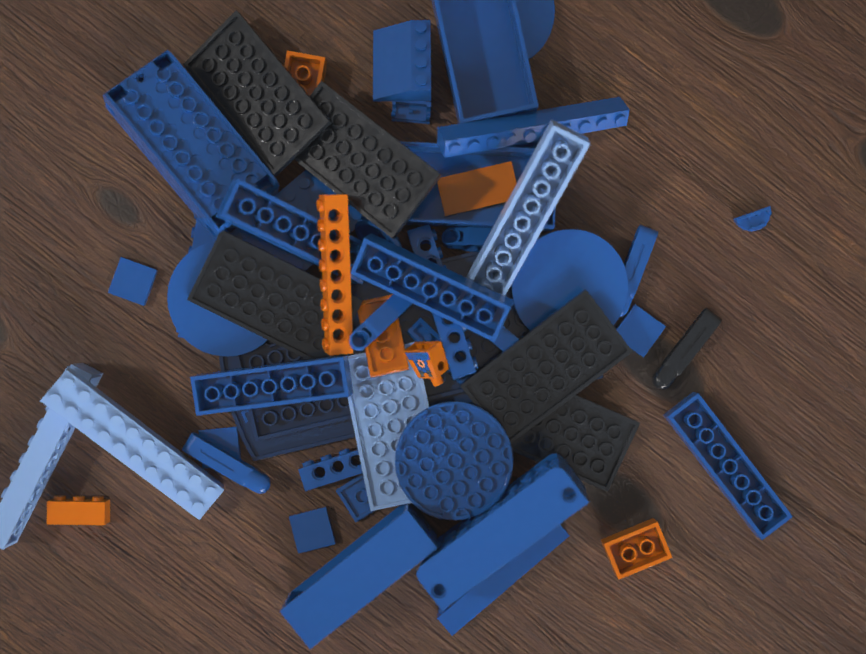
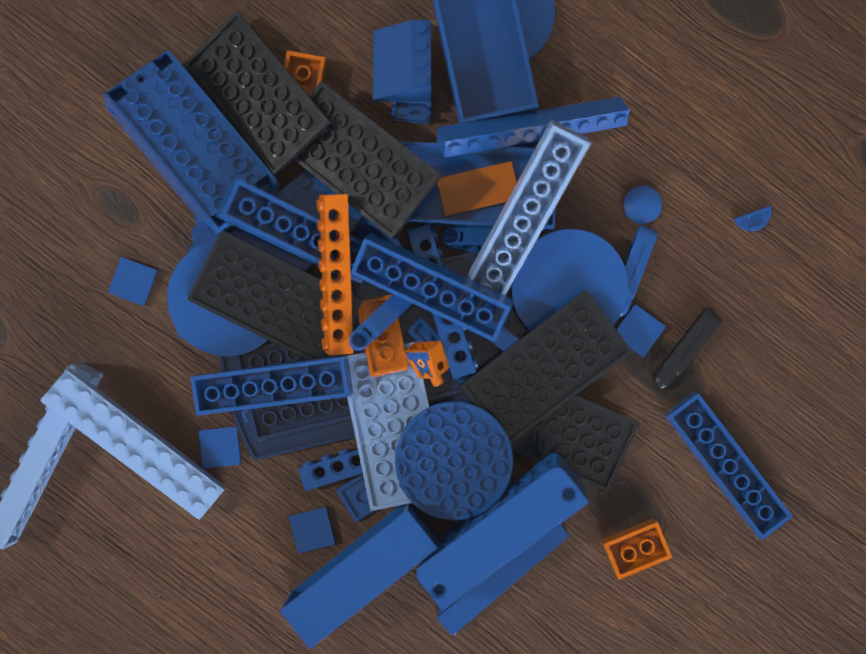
(78, 510): orange brick -> none
(226, 463): blue piece -> none
(642, 204): none -> blue dish

